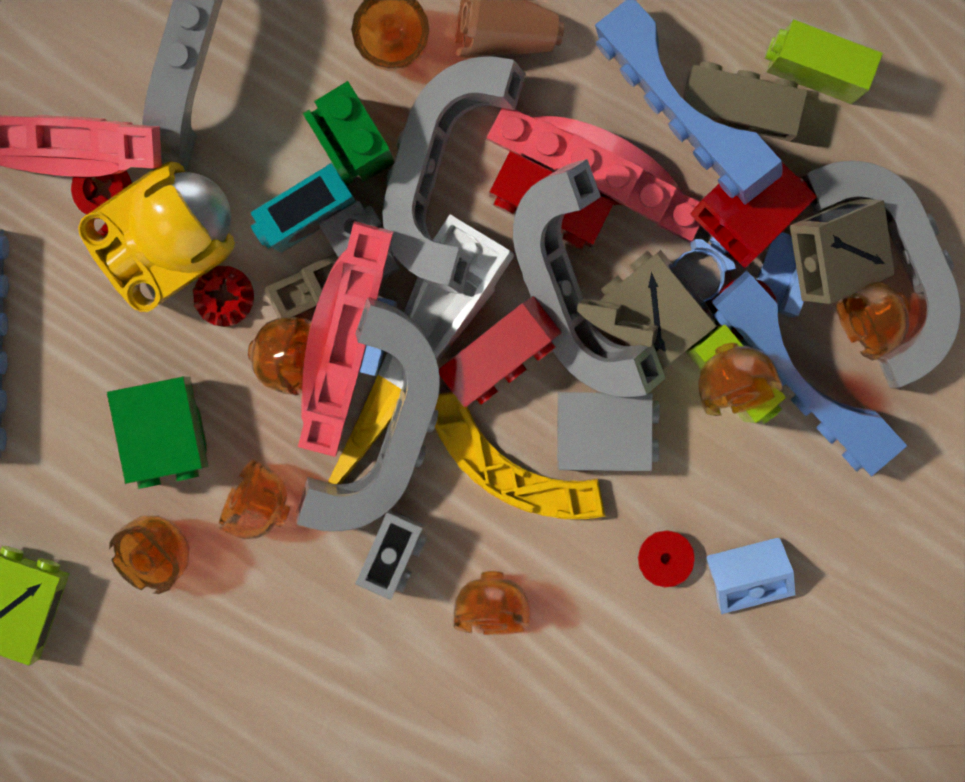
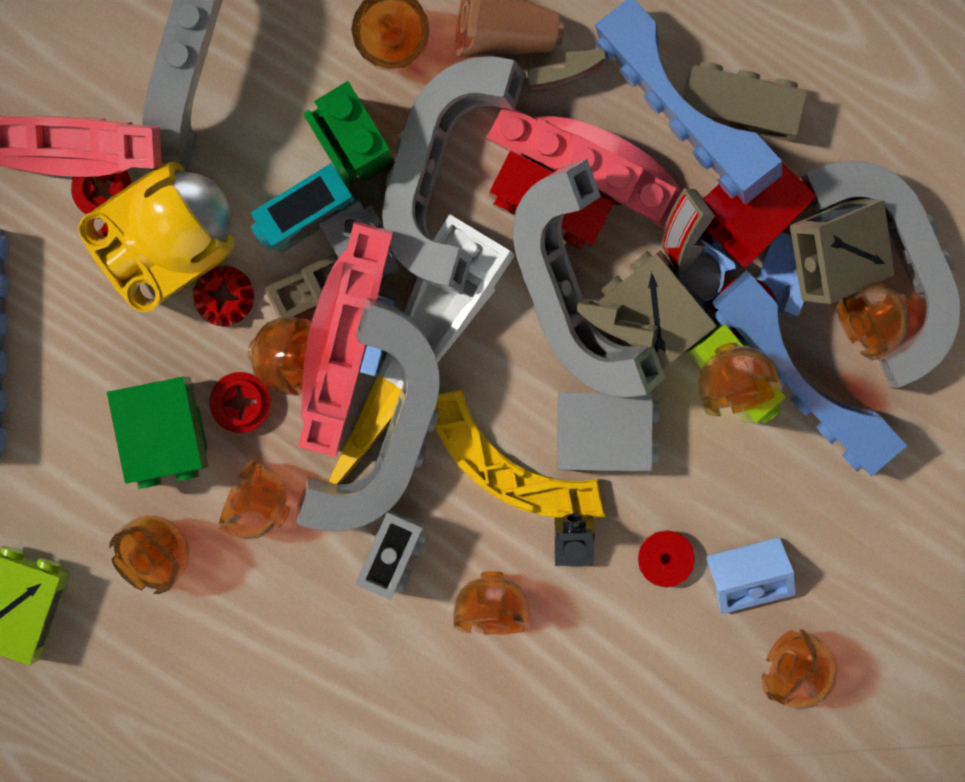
(228, 416): none -> red gear
(500, 353): red brick -> none
(574, 540): none -> black bracket
(577, 65): none -> dark tan slope
(683, 229): none -> slope
(801, 670): none -> clear orange cylinder
(822, 61): lime brick -> none

